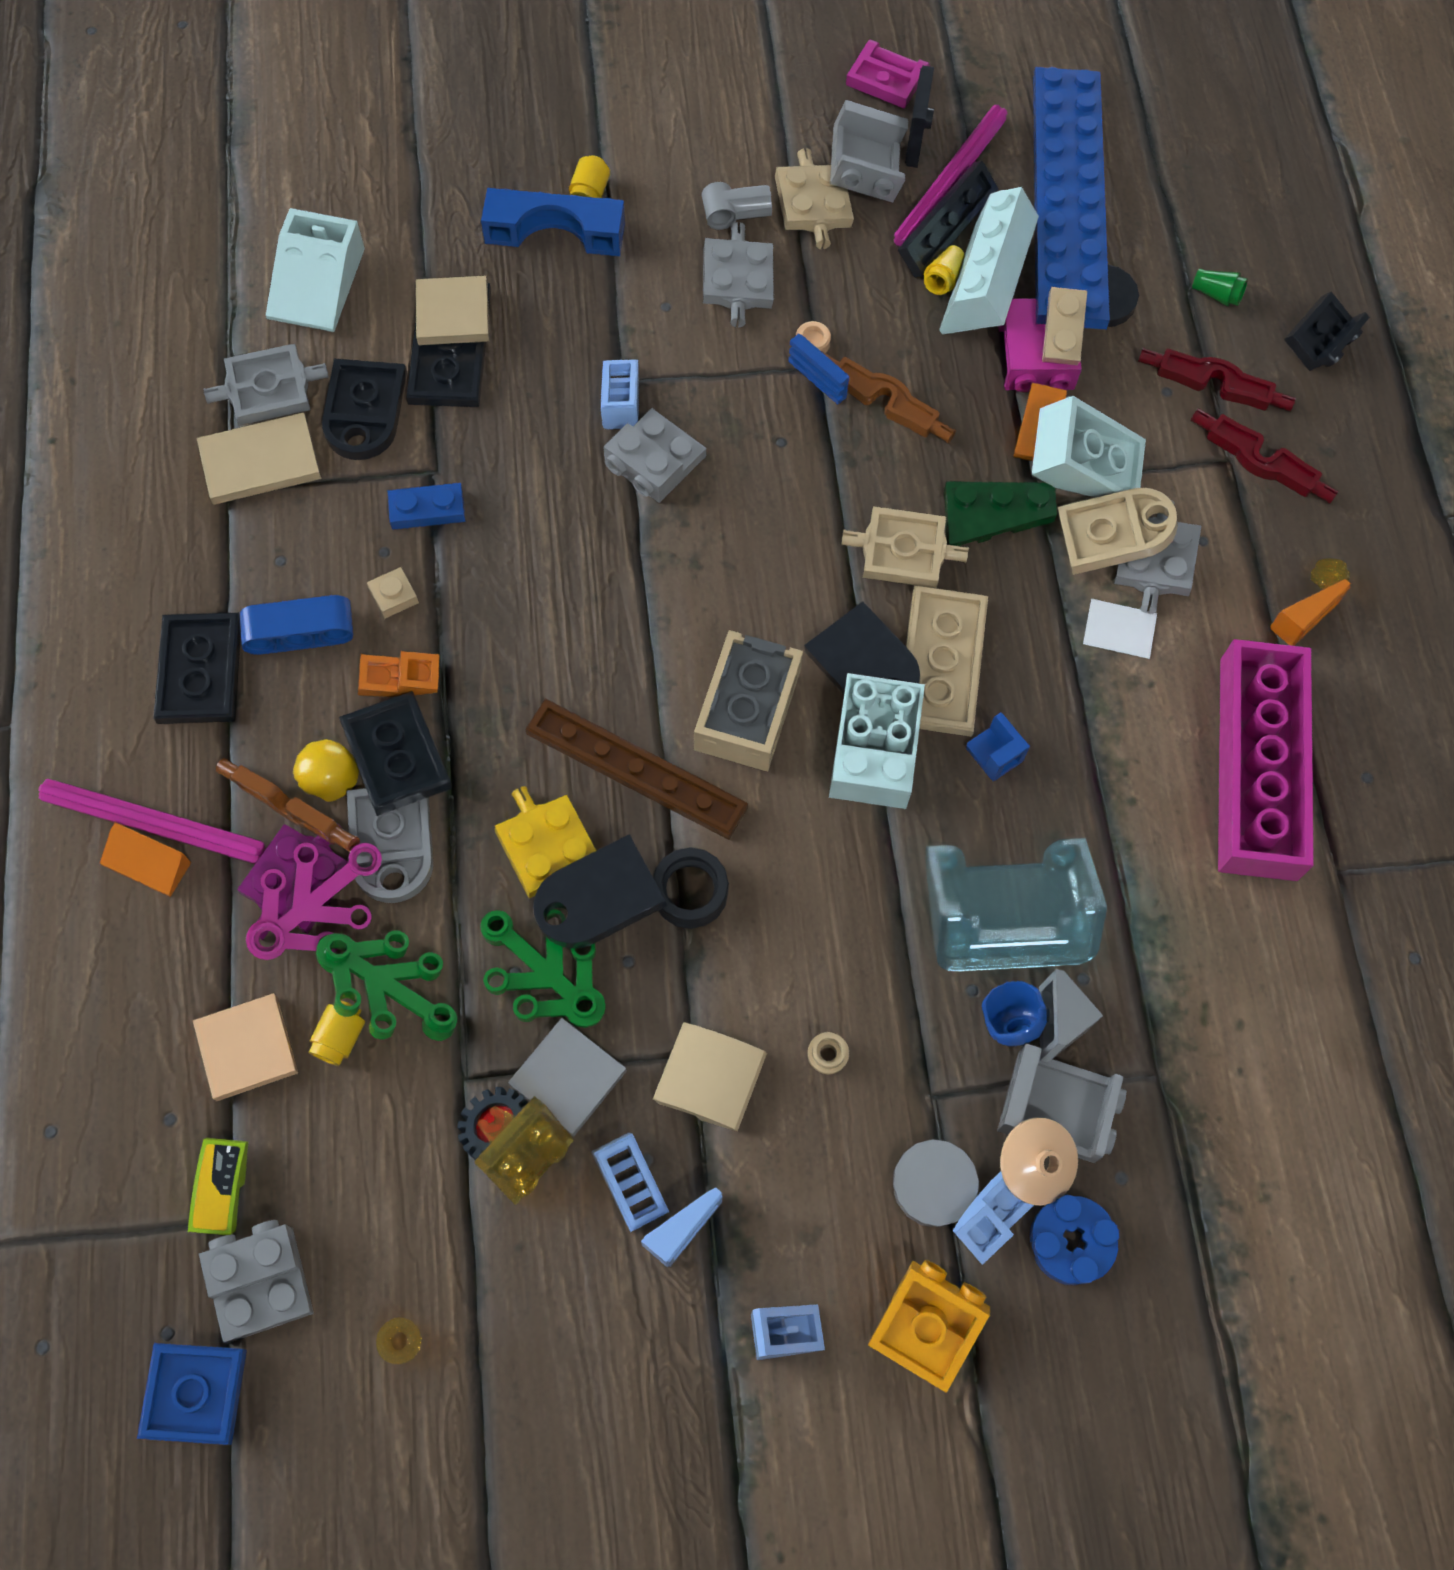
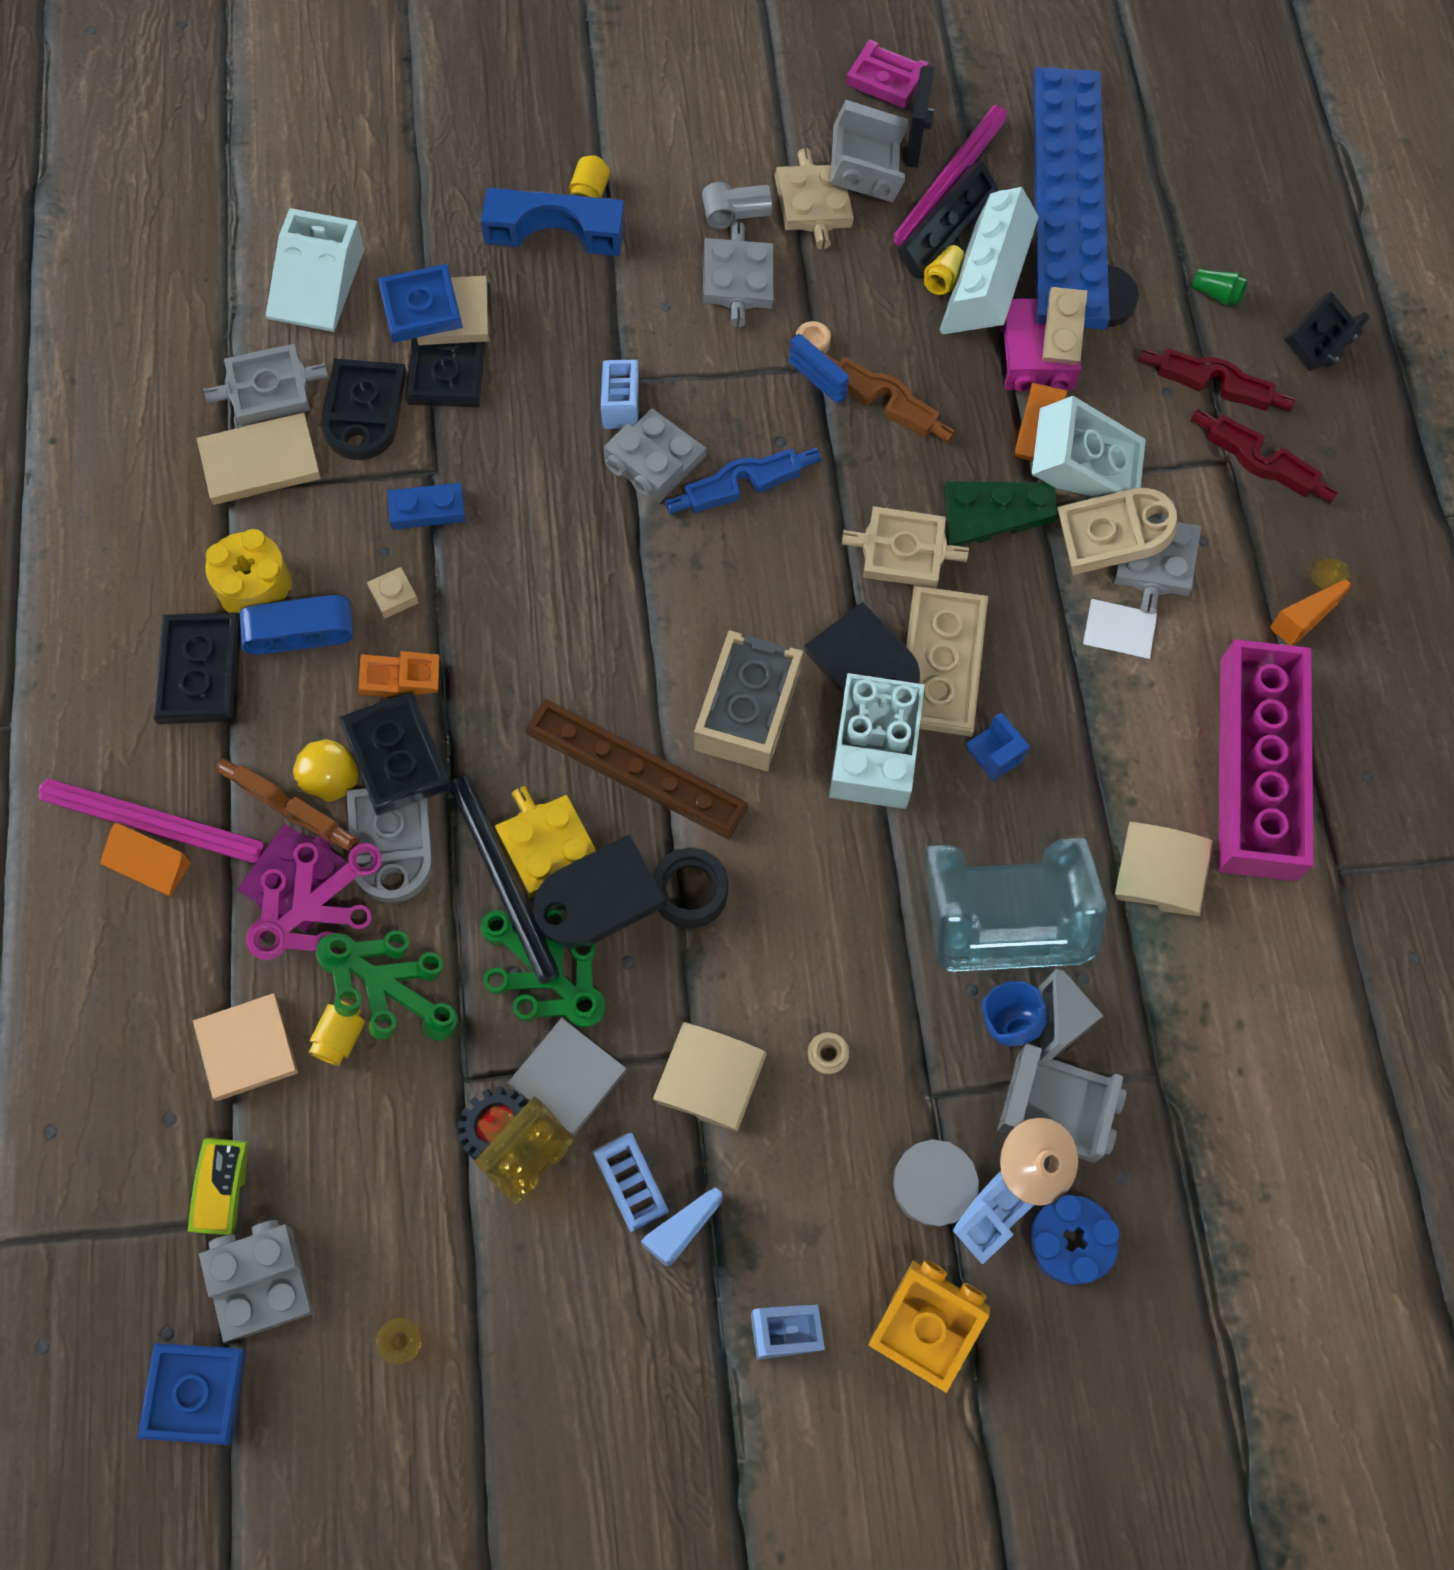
(247, 571): none -> yellow brick
(420, 303): none -> blue tile
(505, 880): none -> black axle
(761, 474): none -> blue piece
(1164, 868): none -> tan slope

